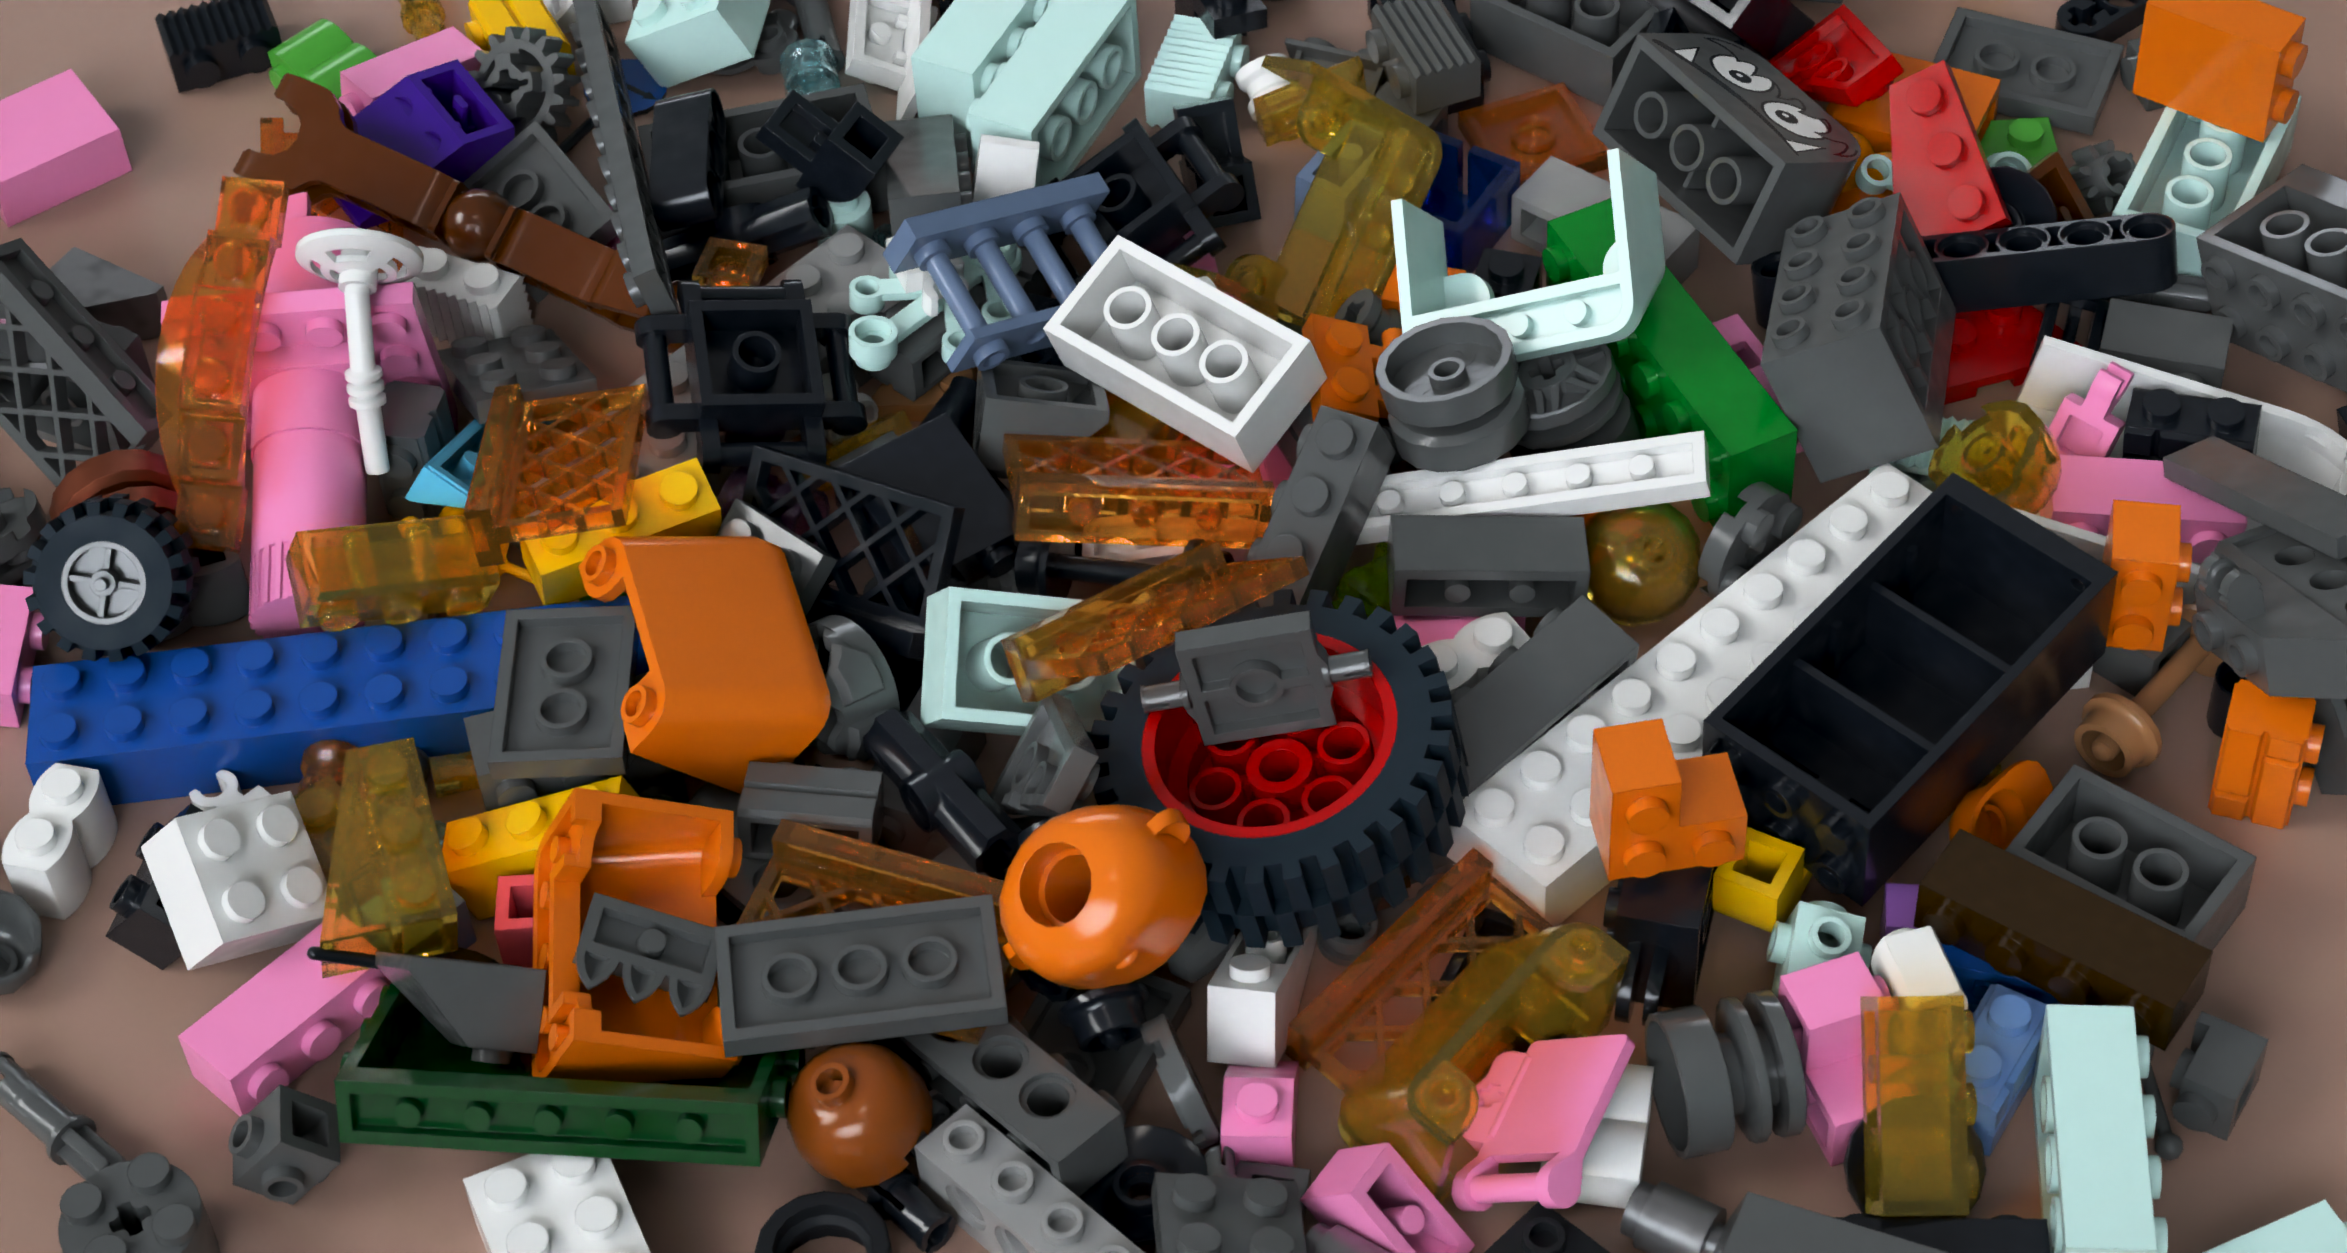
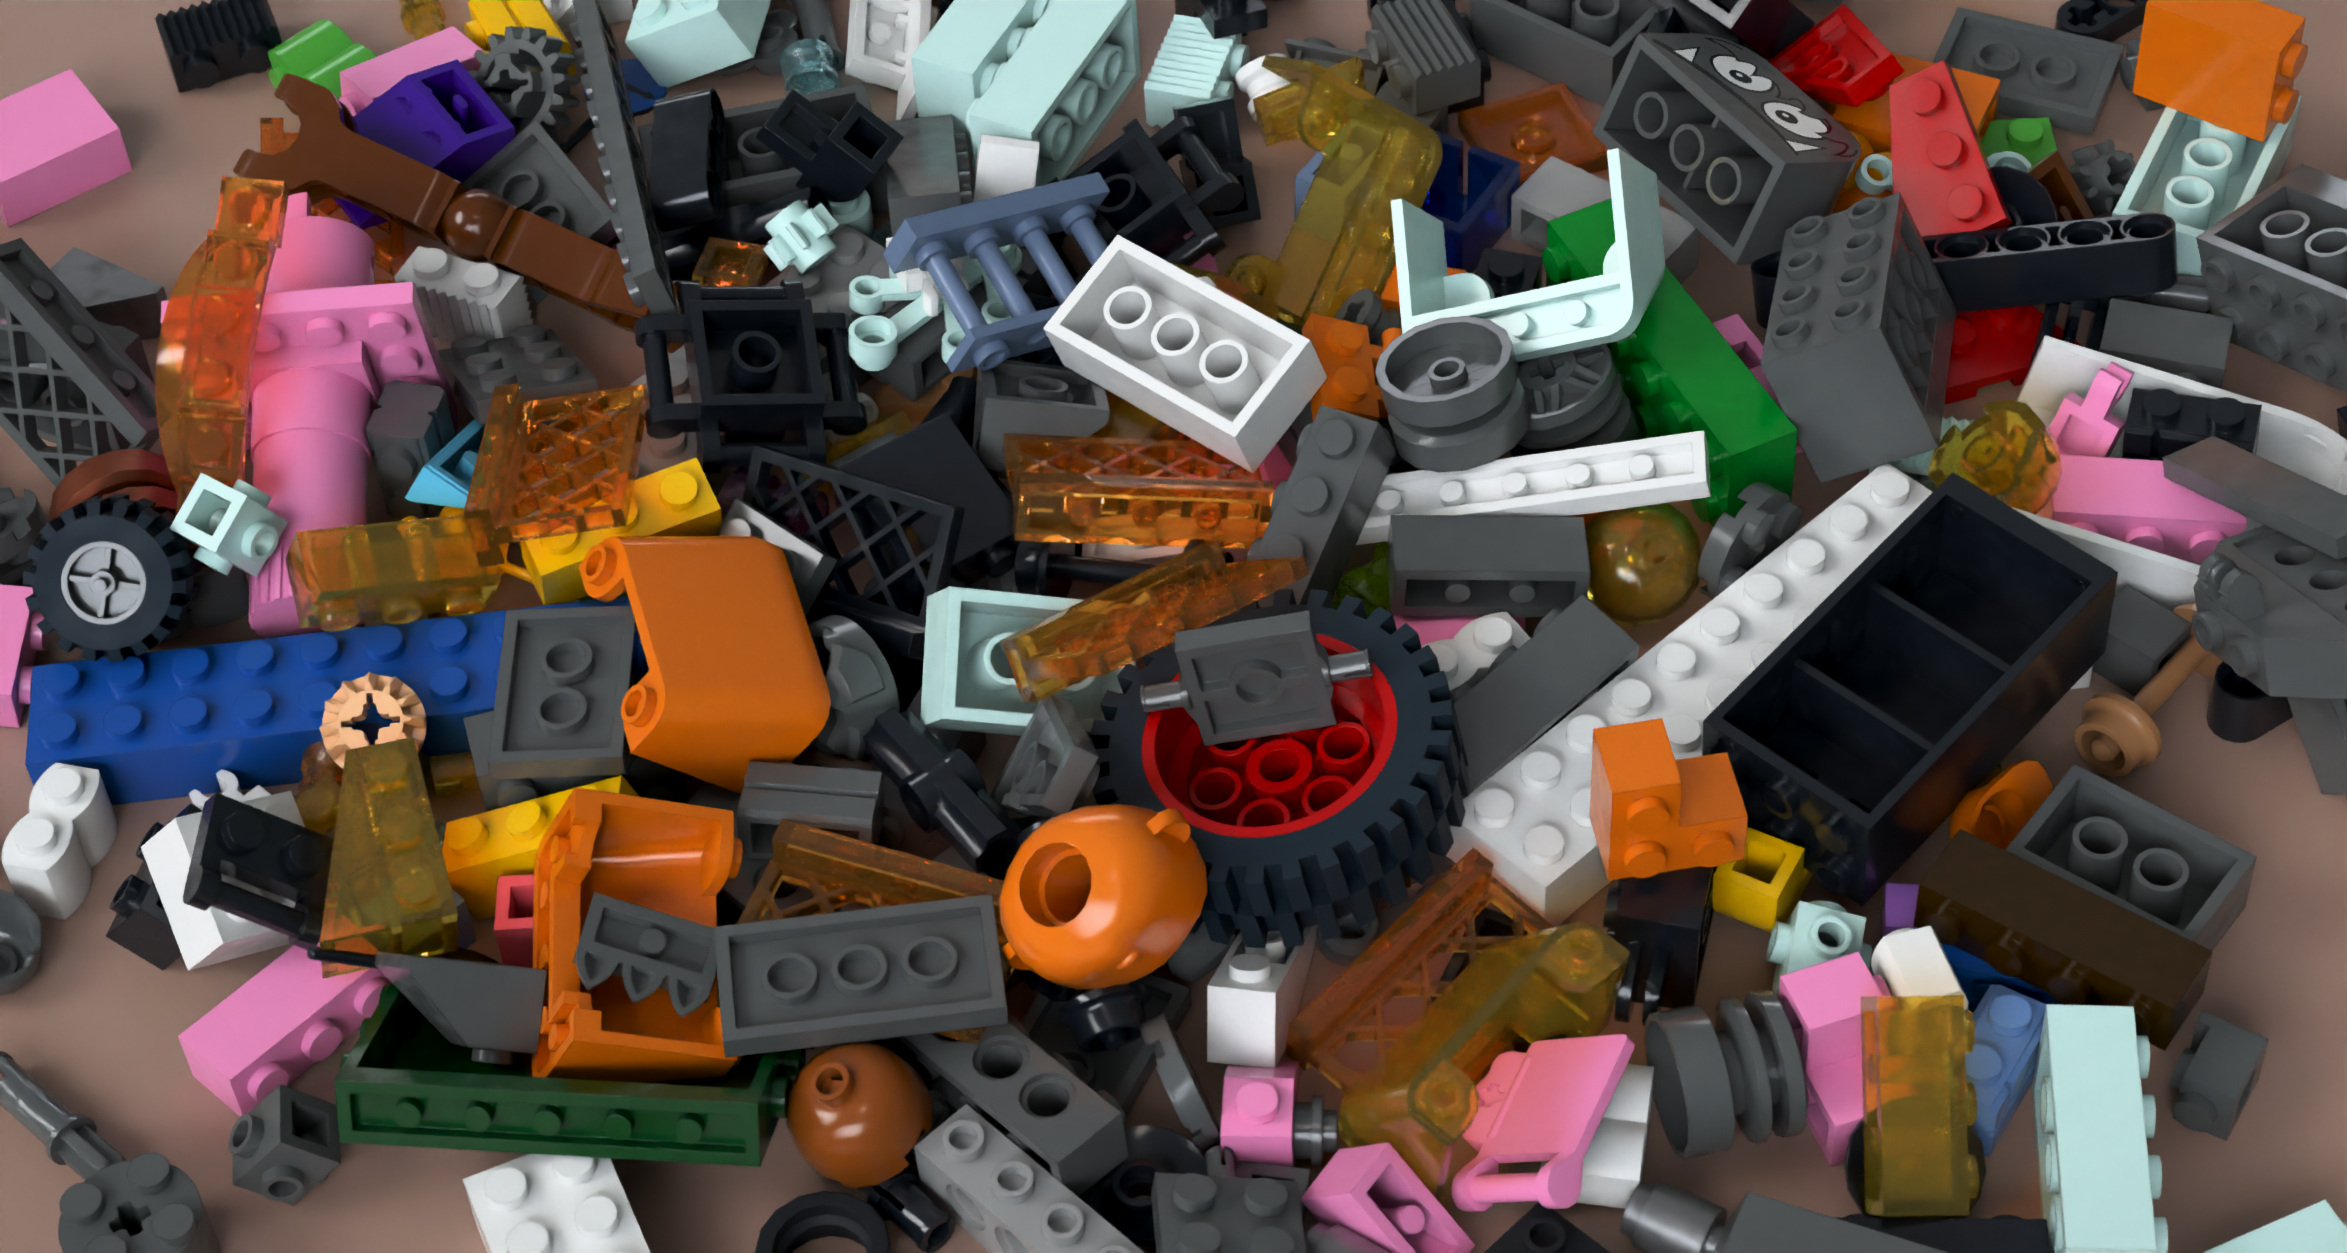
(229, 525): none -> light aqua brick
(267, 855): none -> black plate
(350, 704): none -> light nougat gear
(358, 265): white dish -> none
(801, 237): none -> light aqua gear
(1314, 1130): none -> dark grey plate
(2150, 560): orange brick -> none
(2168, 1145): dark grey hinge -> none
(2264, 755): orange brick -> none

